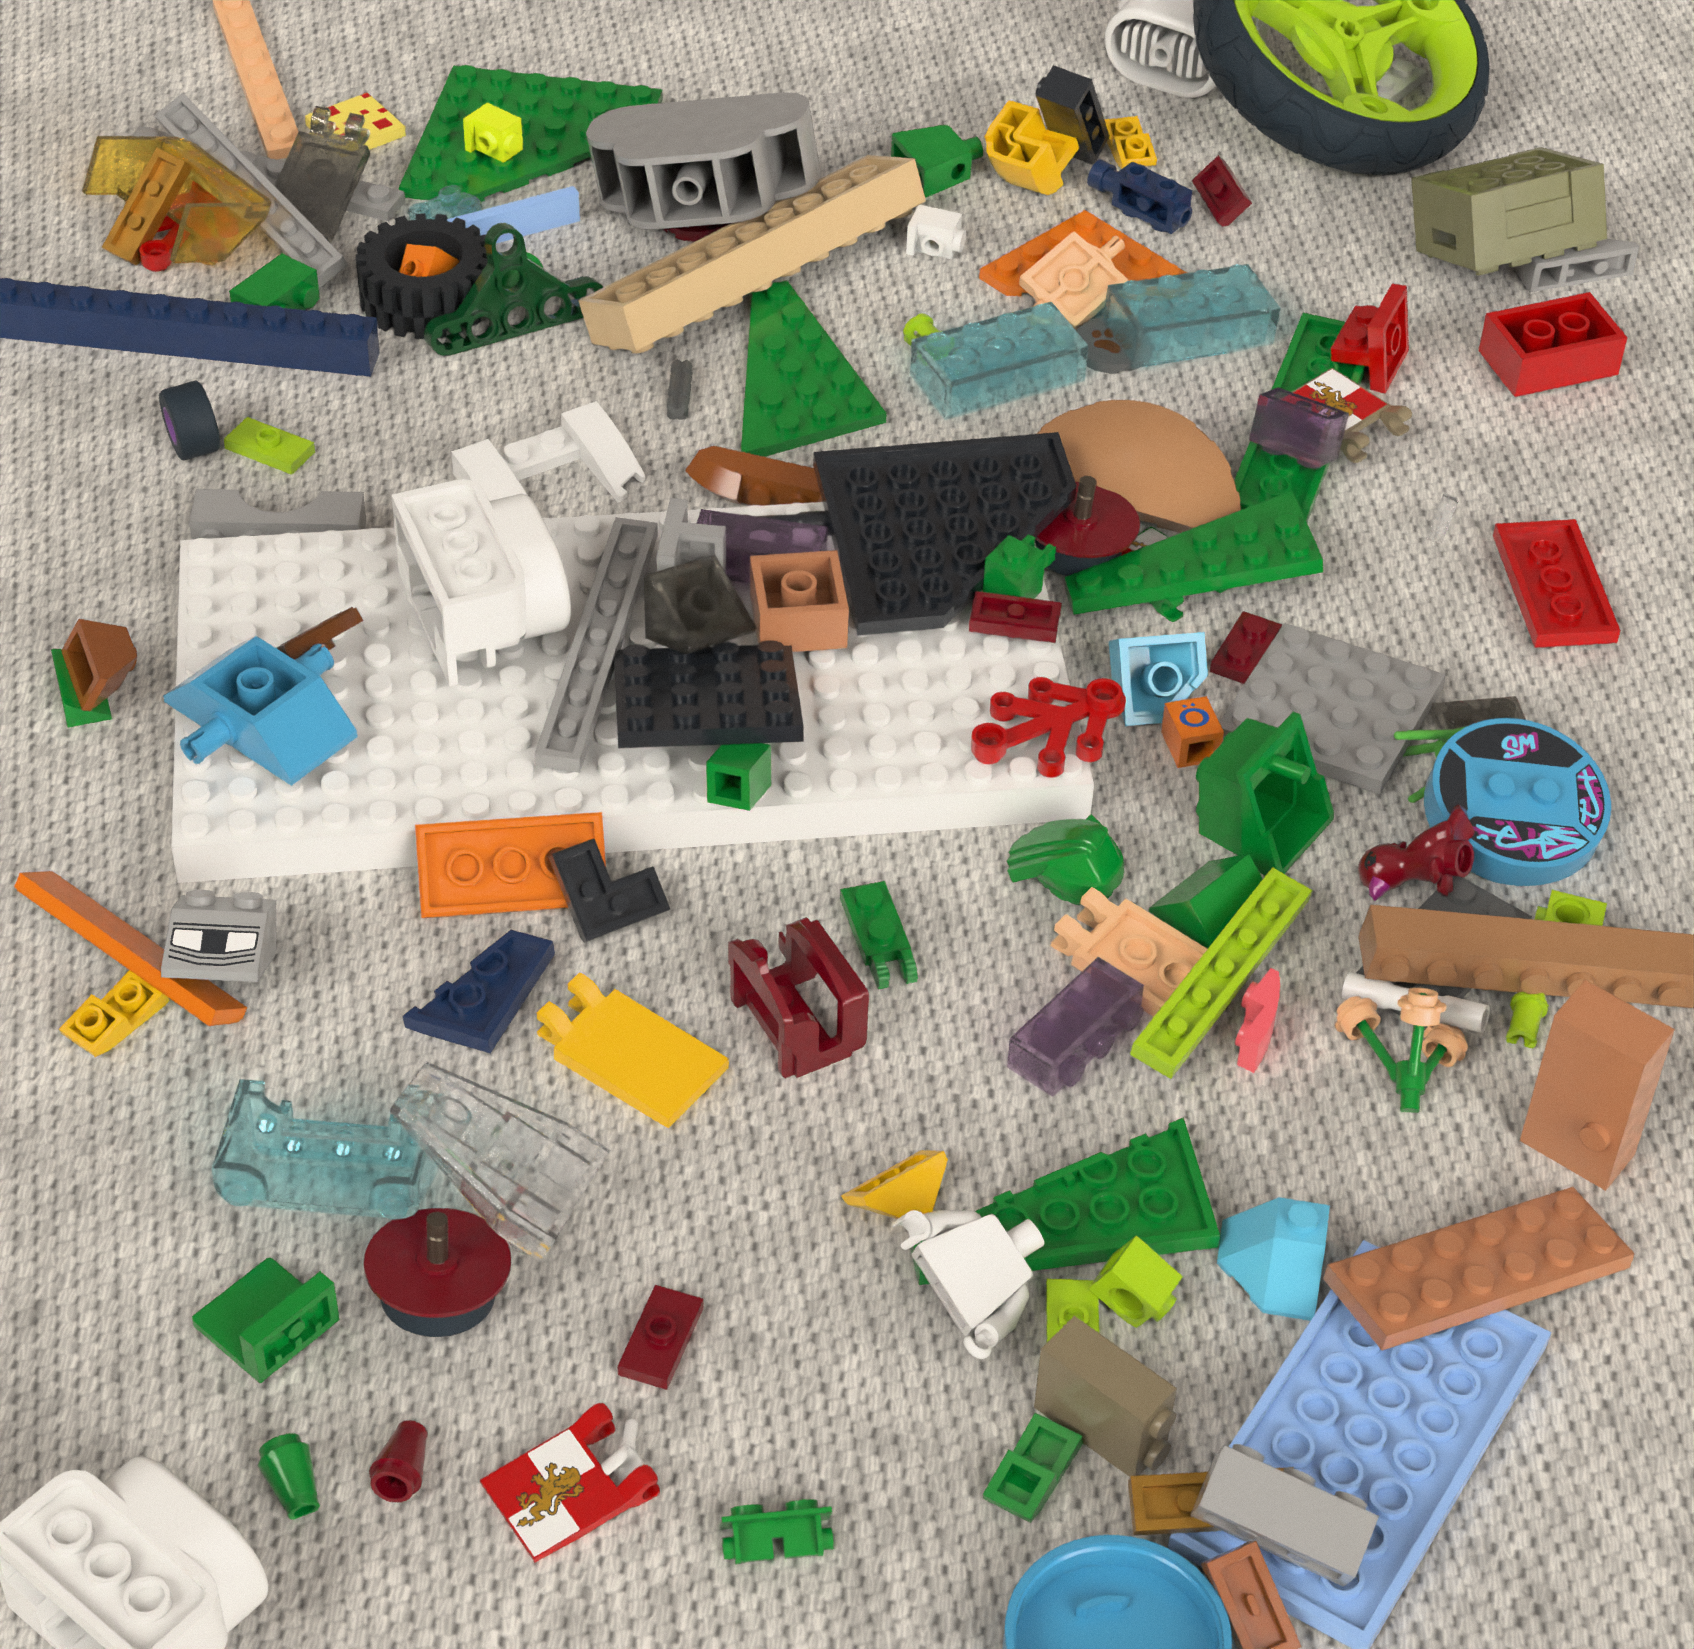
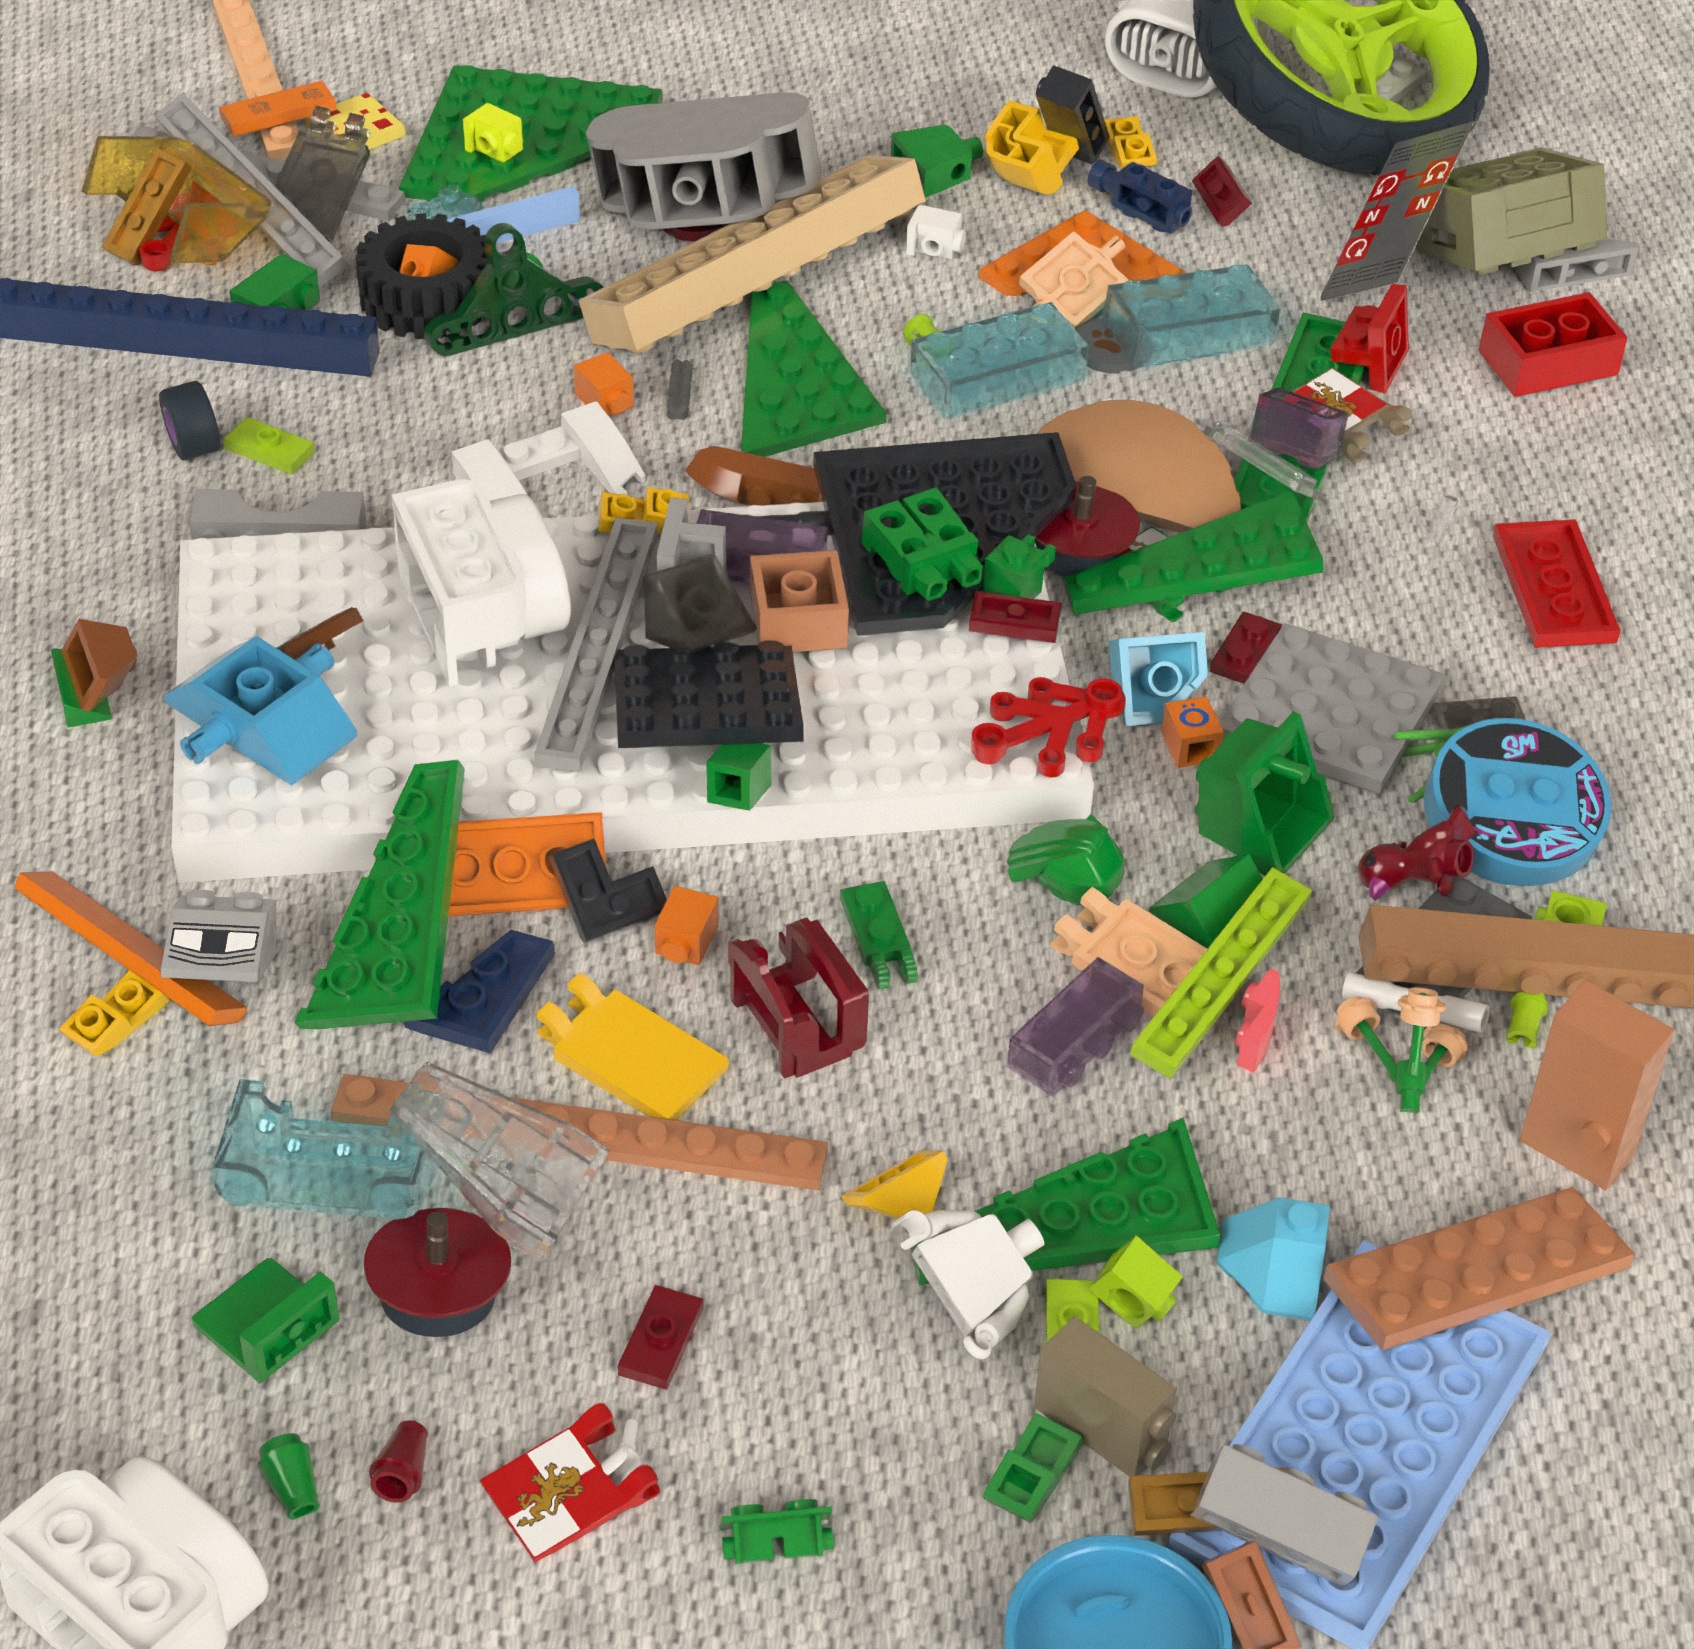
(276, 108): none -> orange tile
(397, 921): none -> green wing
(604, 381): none -> orange brick
(635, 1137): none -> nougat plate
(650, 509): none -> yellow slope
(686, 925): none -> orange brick
(921, 547): none -> green hips
(1265, 460): none -> clear piece
(1396, 212): none -> dark grey sticker

